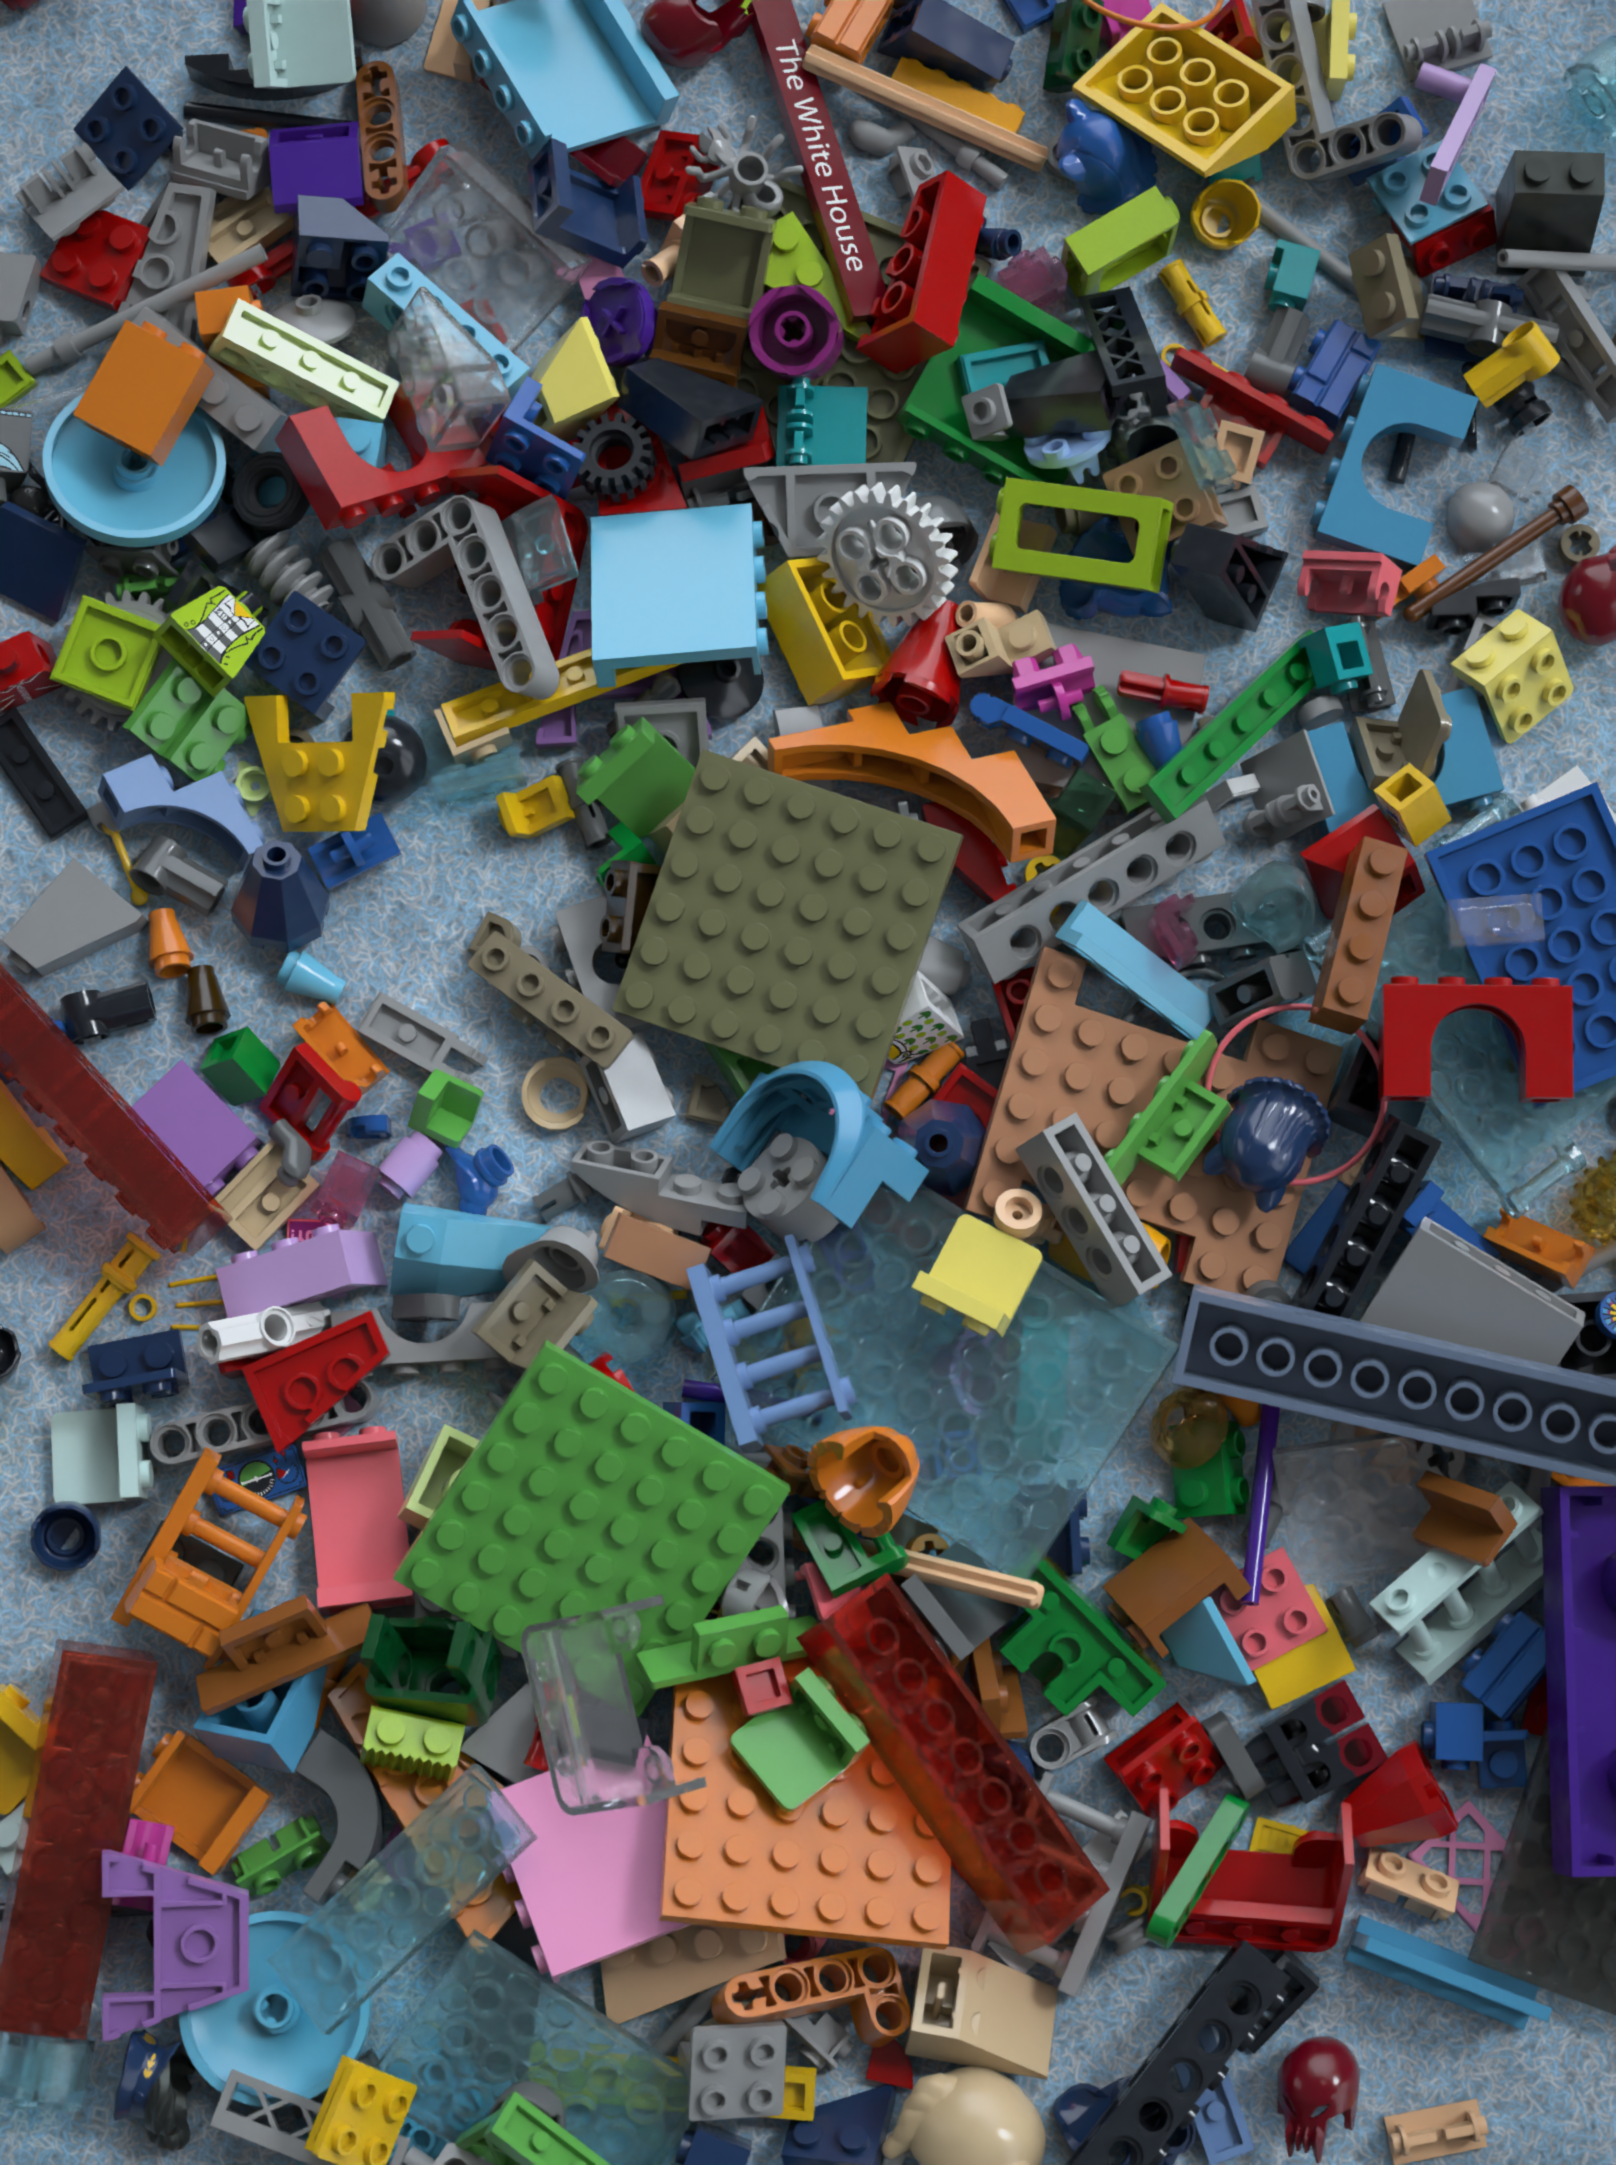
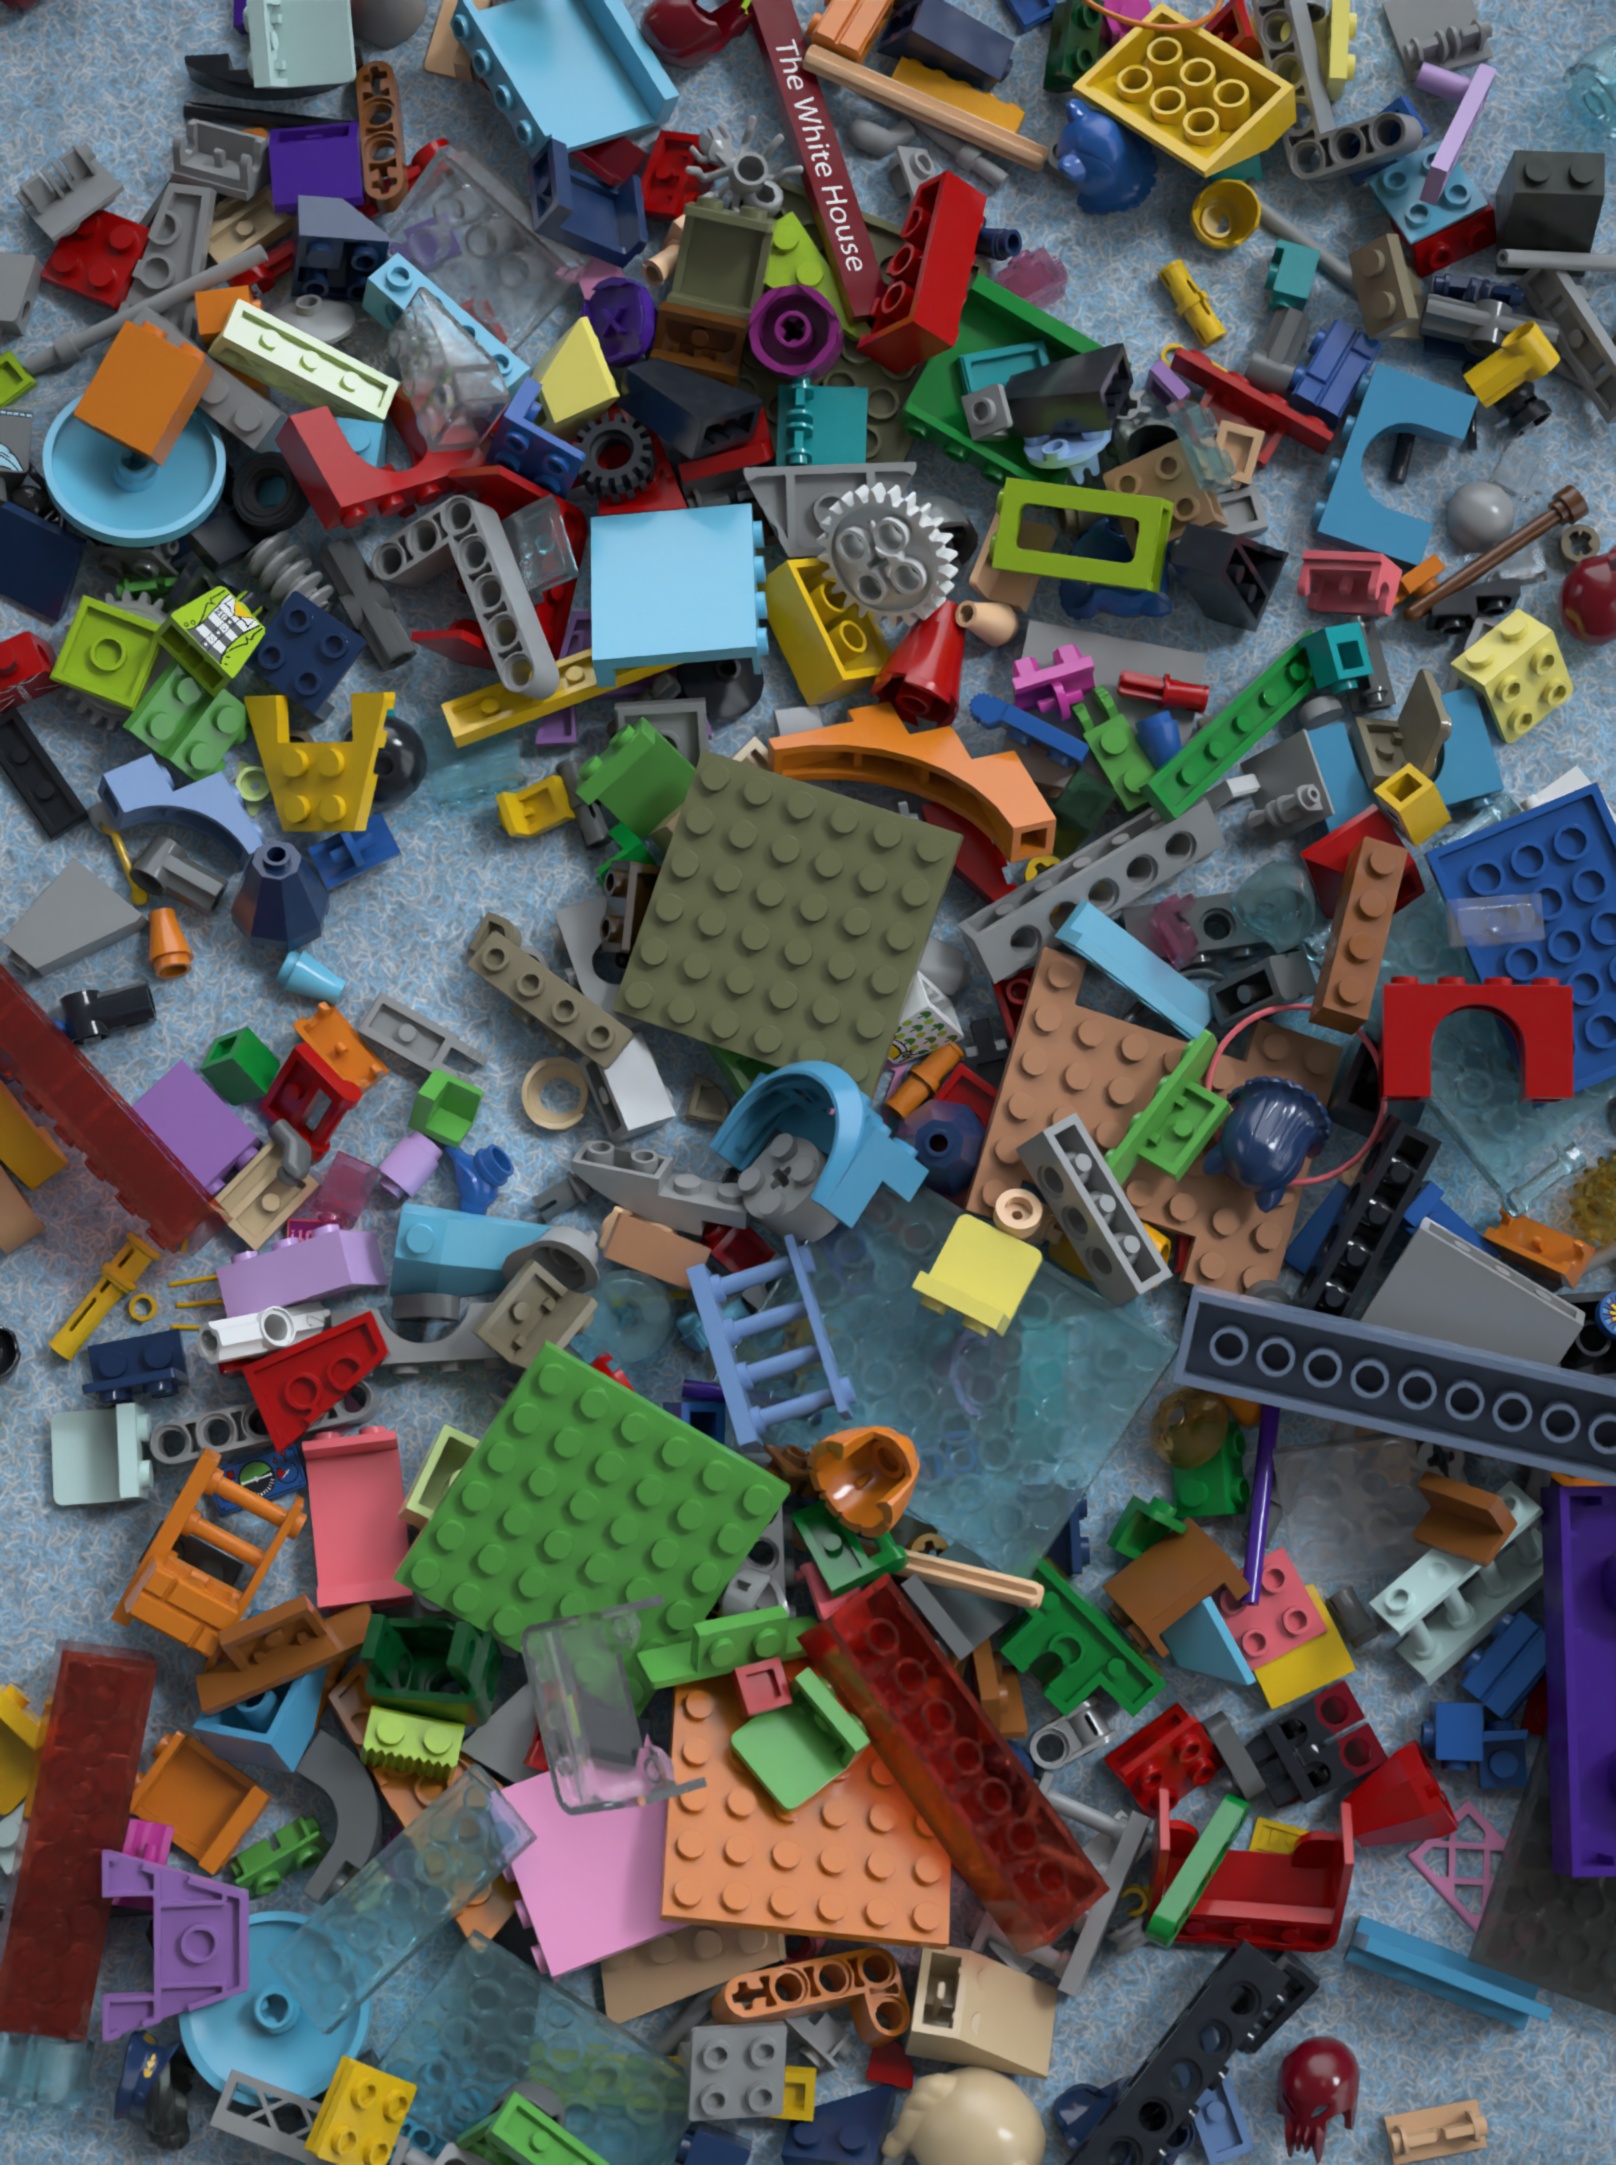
(54, 1528): dark blue hair -> none
(128, 128): dark blue hinge -> none
(205, 1002): dark brown cone -> none
(376, 1127): blue tile -> none
(477, 749): tan bracket -> none
(989, 651): tan slope -> none
(1120, 243): lime window -> none
(1133, 339): black fence -> none
(1426, 1889): light nougat hinge -> none

